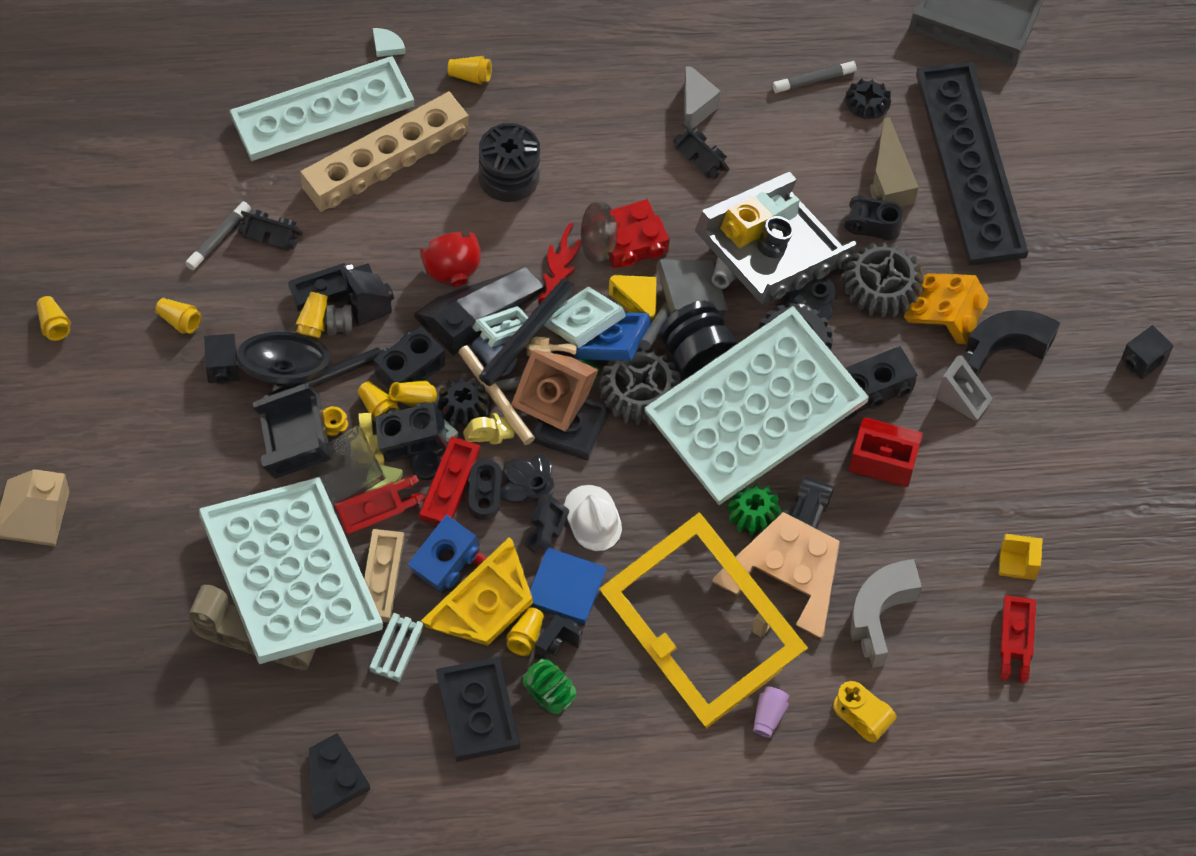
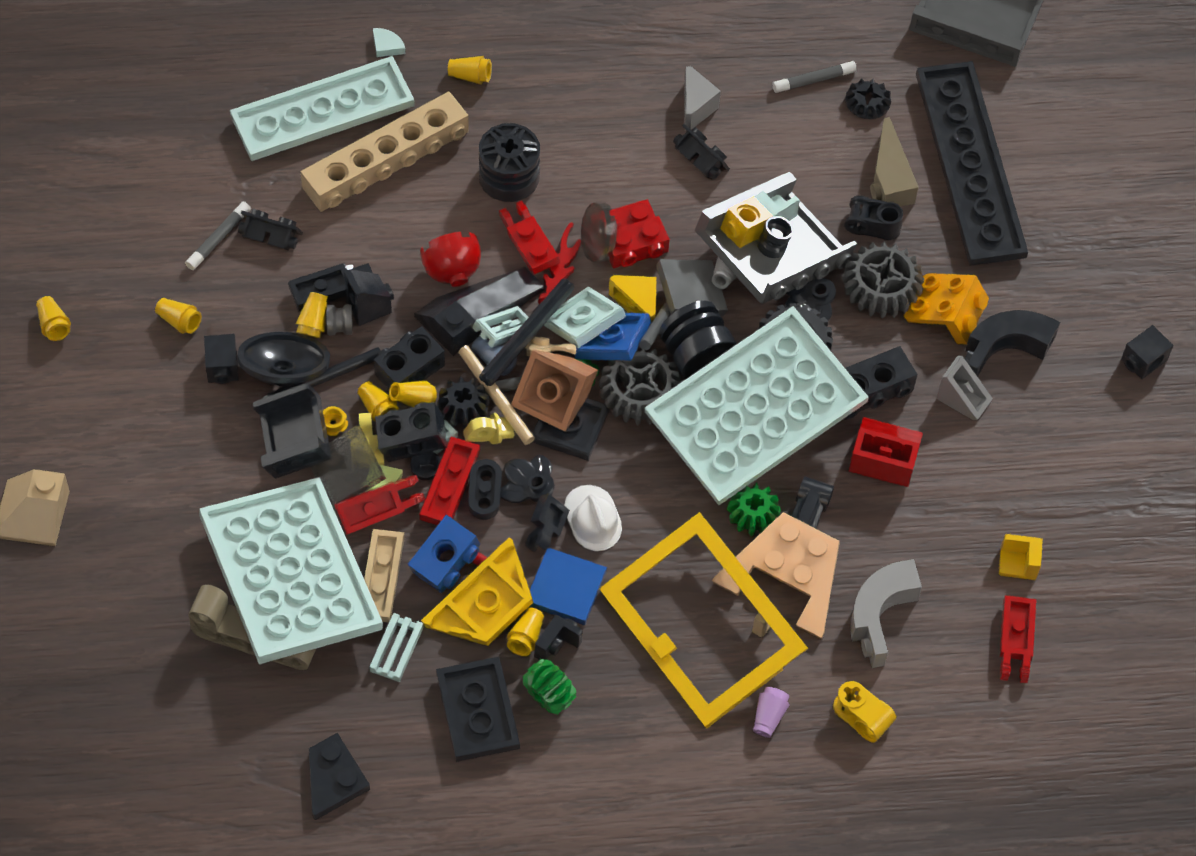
(529, 239): none -> red hinge

